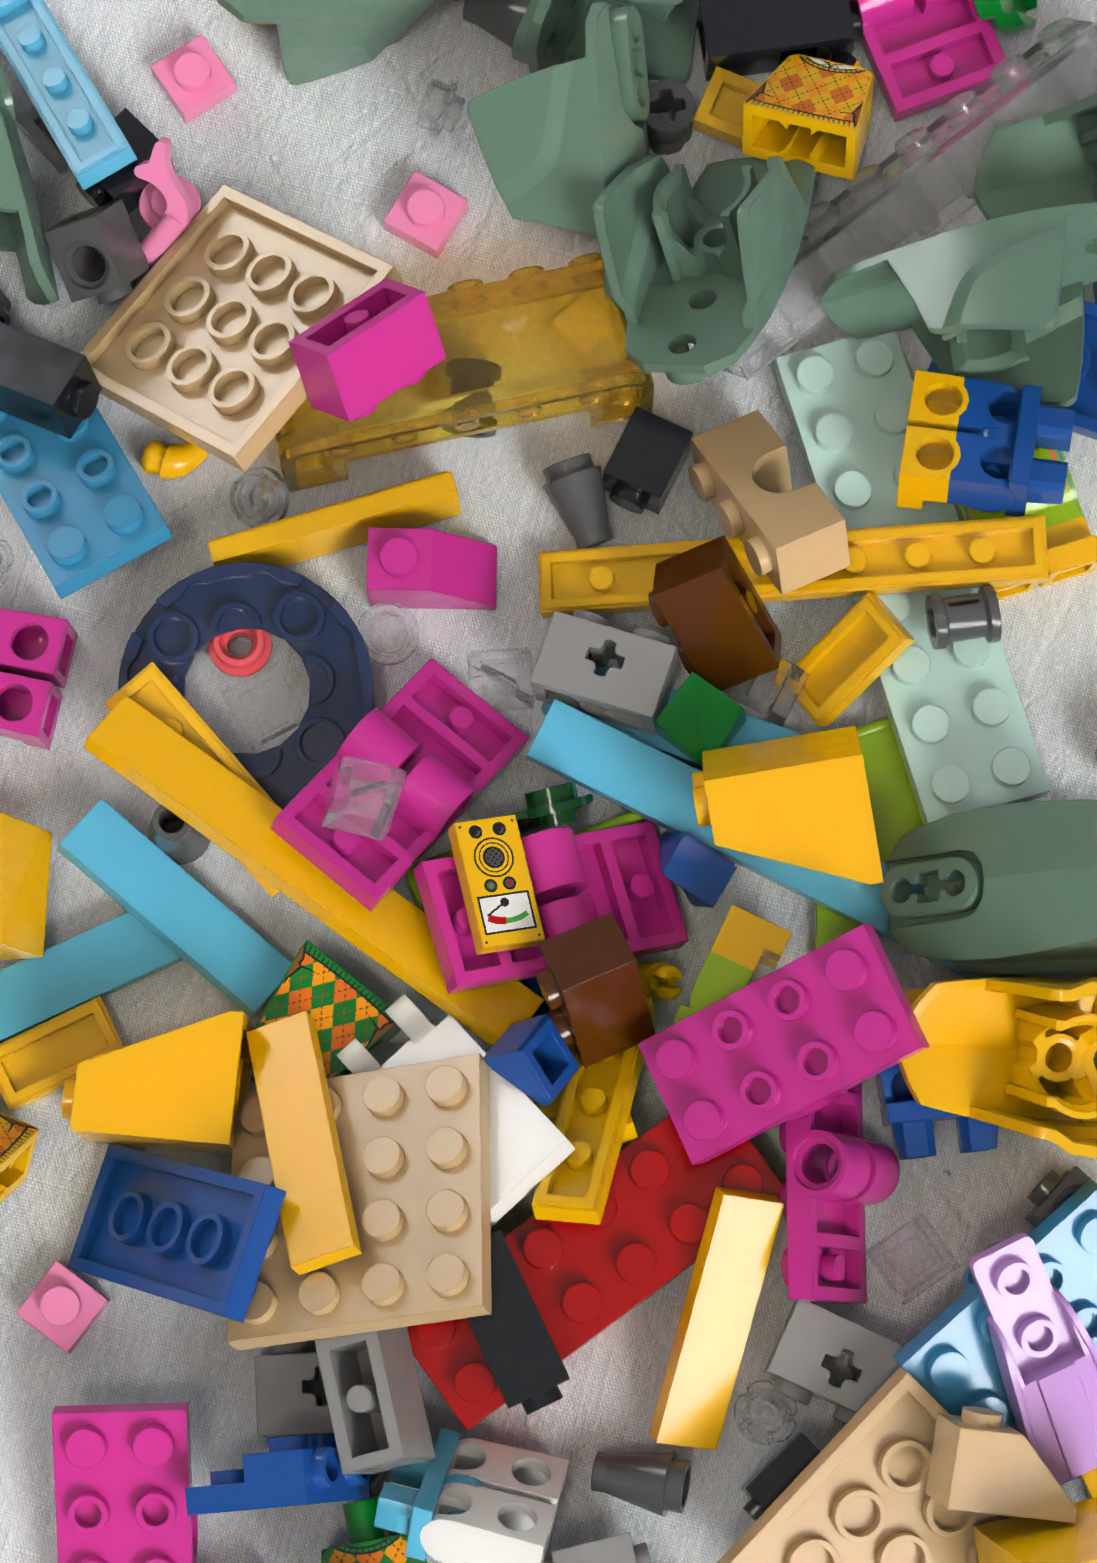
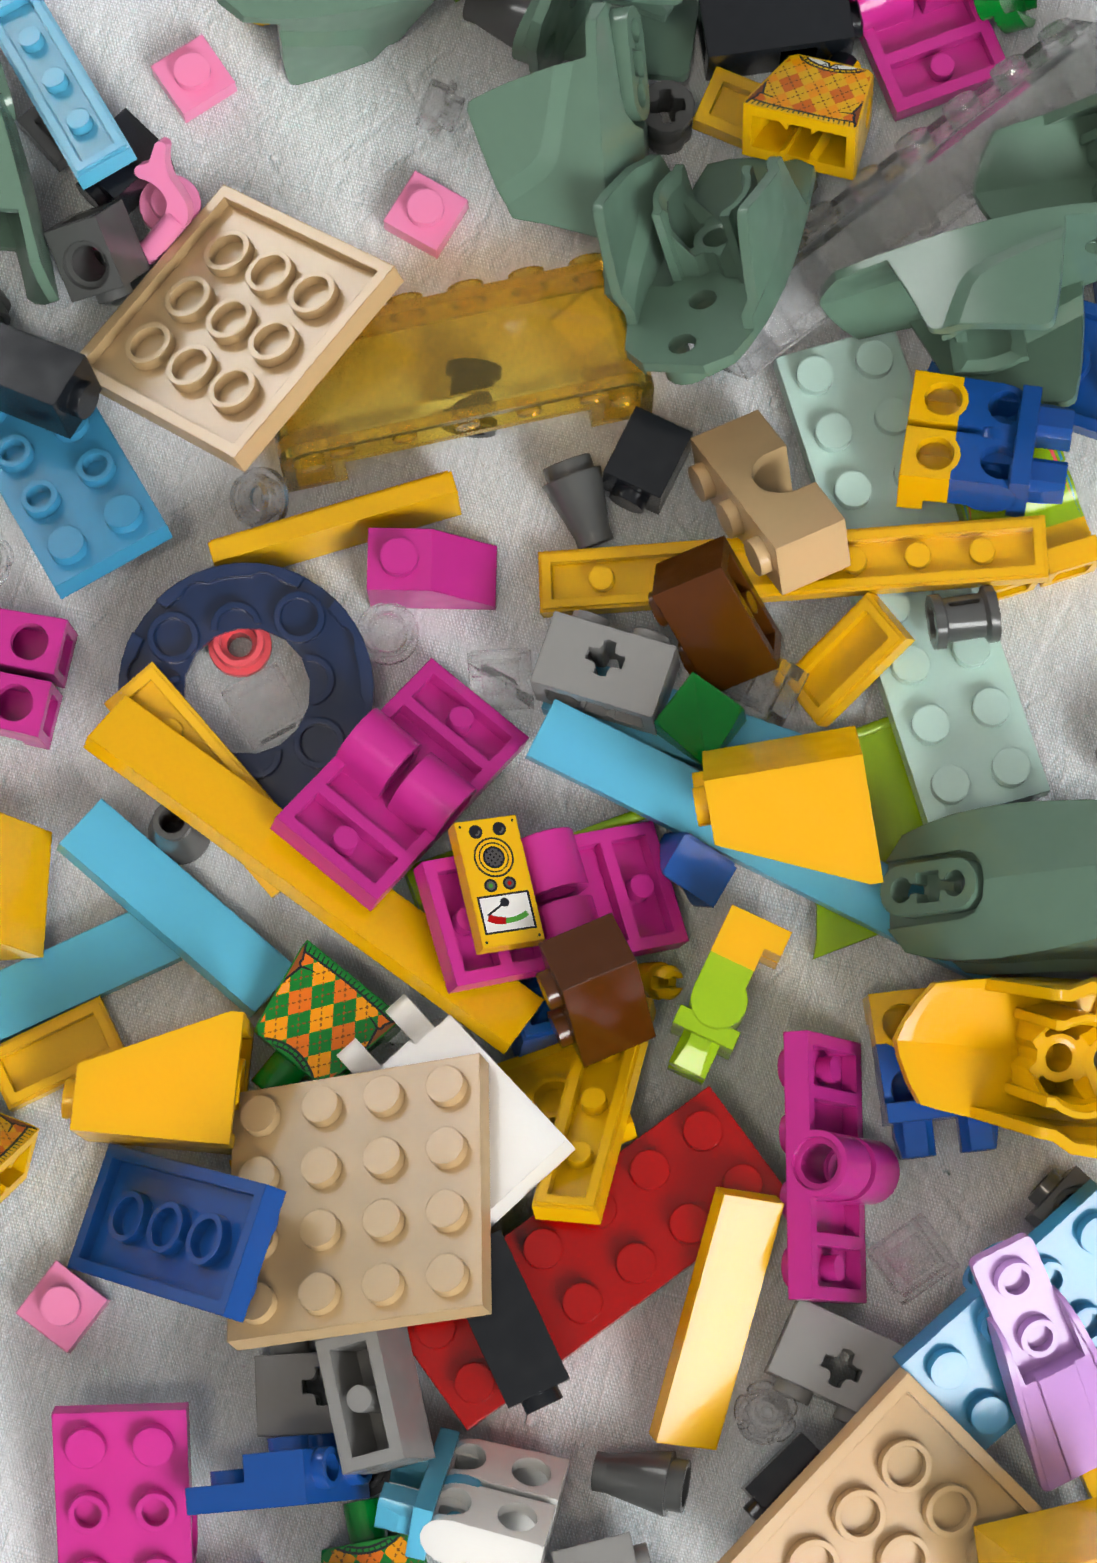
(172, 460): yellow arm -> none
(303, 1143): yellow tile -> none
(363, 797): clear slope -> none
(368, 350): dark pink brick -> none
(533, 1058): blue slope -> none
(550, 807): dark green plate -> none
(783, 1045): dark pink plate -> none
(992, 1469): tan slope -> none

